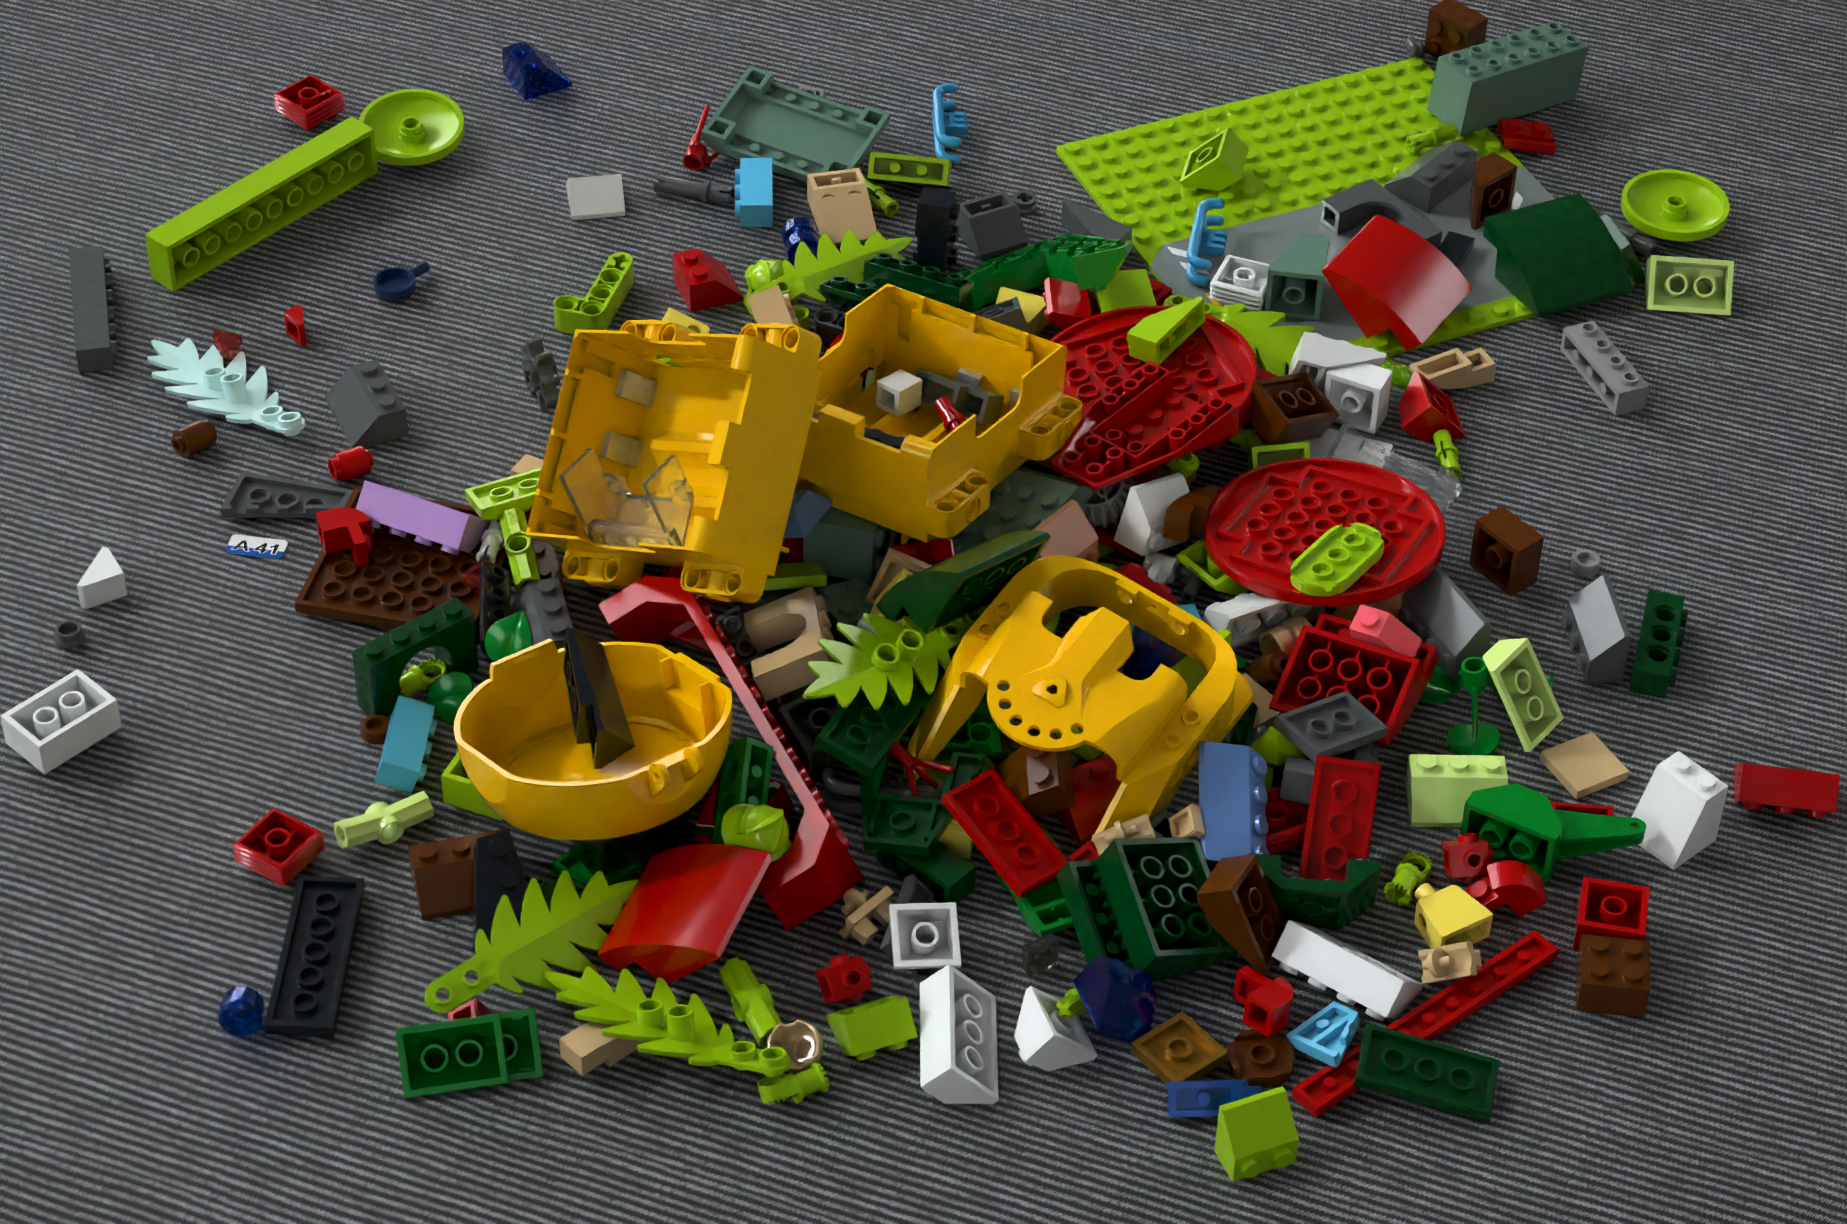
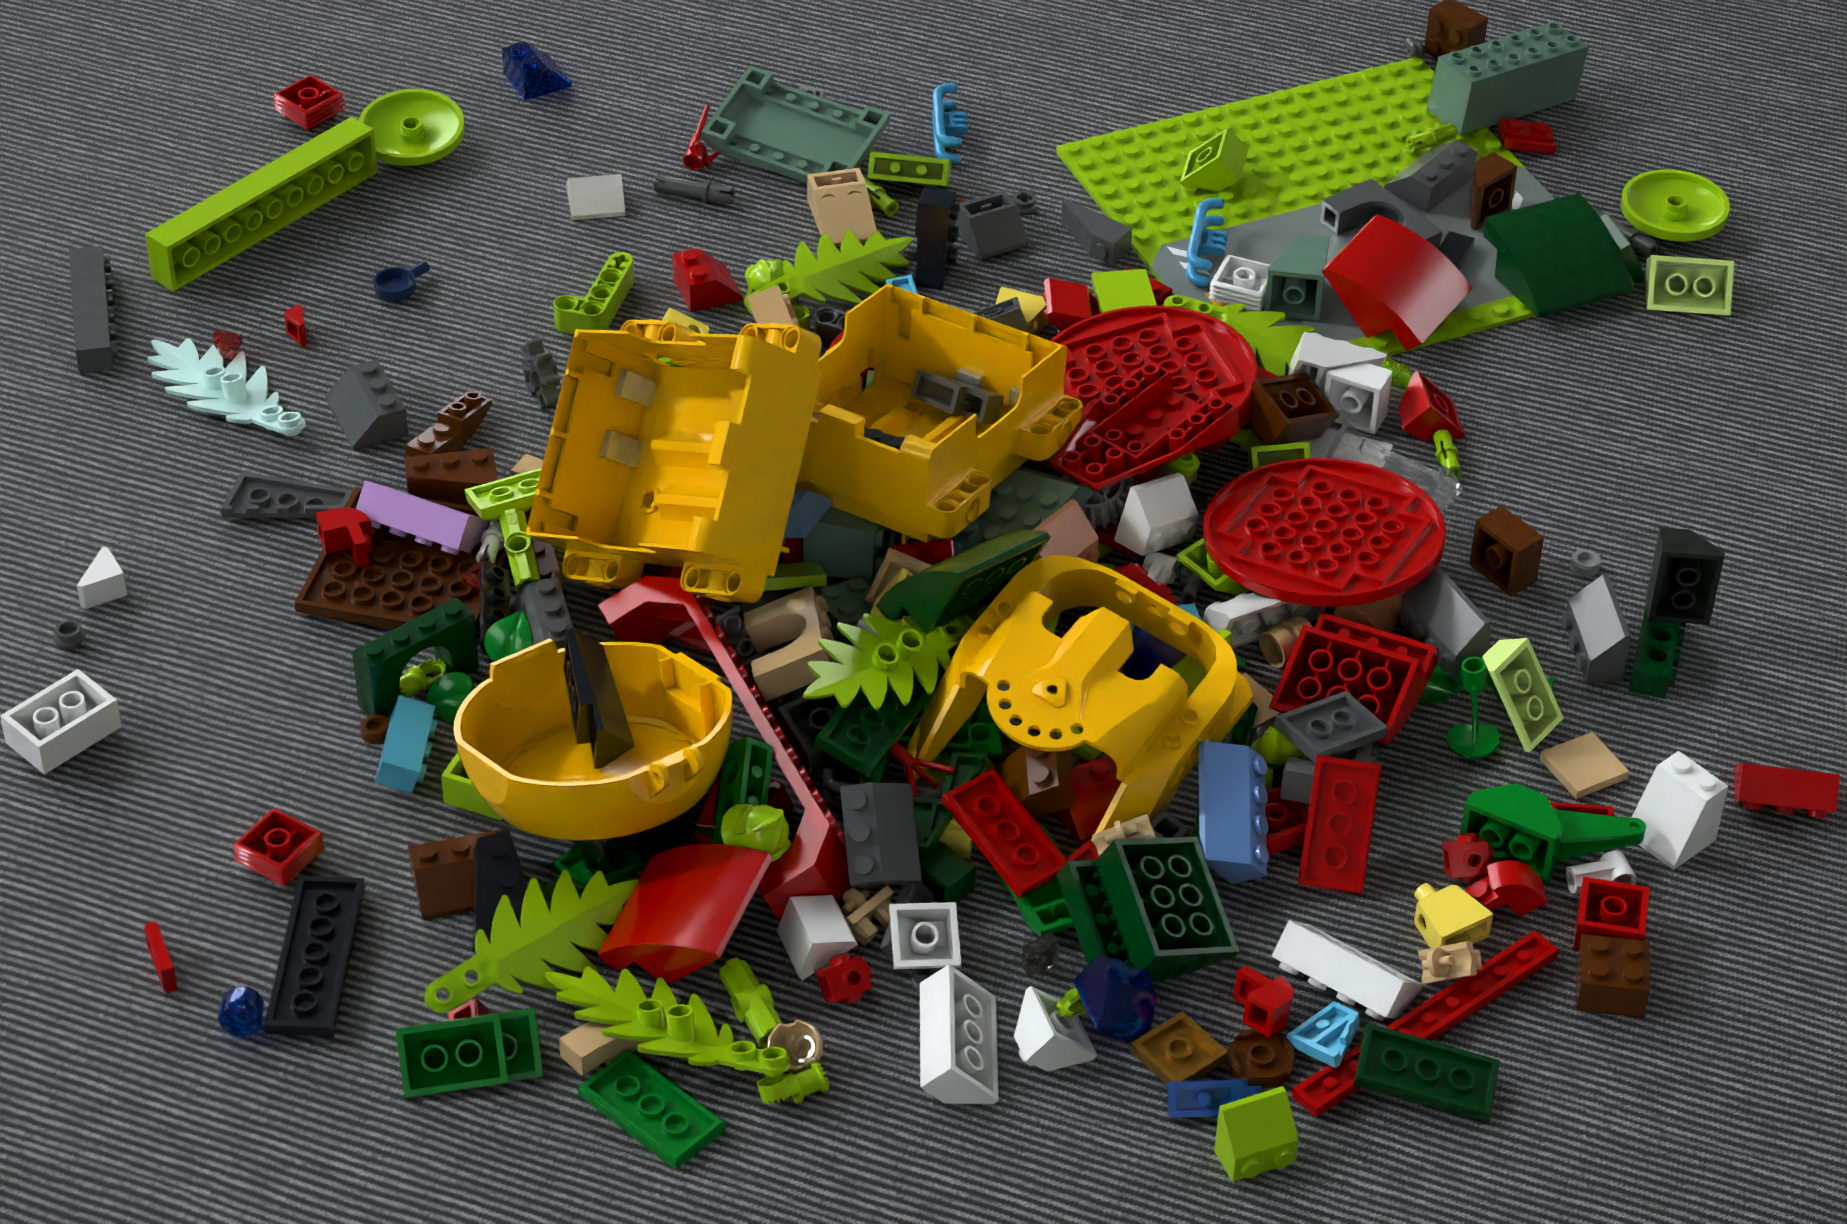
(160, 957): none -> red tile
(193, 437): reddish brown brick -> none
(256, 546): sticker -> none
(350, 464): red brick -> none
(384, 821): yellowish green piece -> none
(448, 474): none -> reddish brown wedge
(453, 426): none -> reddish brown slope
(623, 519): clear windscreen -> none
(652, 1109): none -> green tile
(754, 192): medium azure brick -> none
(796, 231): clear blue wheel -> none
(814, 932): none -> white slope
(873, 1026): lime slope -> none
(880, 835): none -> dark grey slope
(899, 393): white brick -> none
(905, 274): dark green slope -> none
(948, 414): red pin -> none
(1070, 258): green wedge -> none
(1164, 331): lime slope -> none
(1187, 822): tan tile -> none
(1188, 513): reddish brown slope -> none
(1243, 909): reddish brown slope -> none
(1268, 668): reddish brown brick -> none
(1325, 901): dark green slope -> none
(1337, 560): lime tile -> none
(1383, 631): coral slope -> none
(1407, 878): lime connector -> none
(1442, 784): yellowish green slope -> none
(1457, 369): tan slope -> none
(1604, 368): light grey brick -> none
(1610, 867): none -> white piece
(1683, 578): none -> pearl dark grey slope

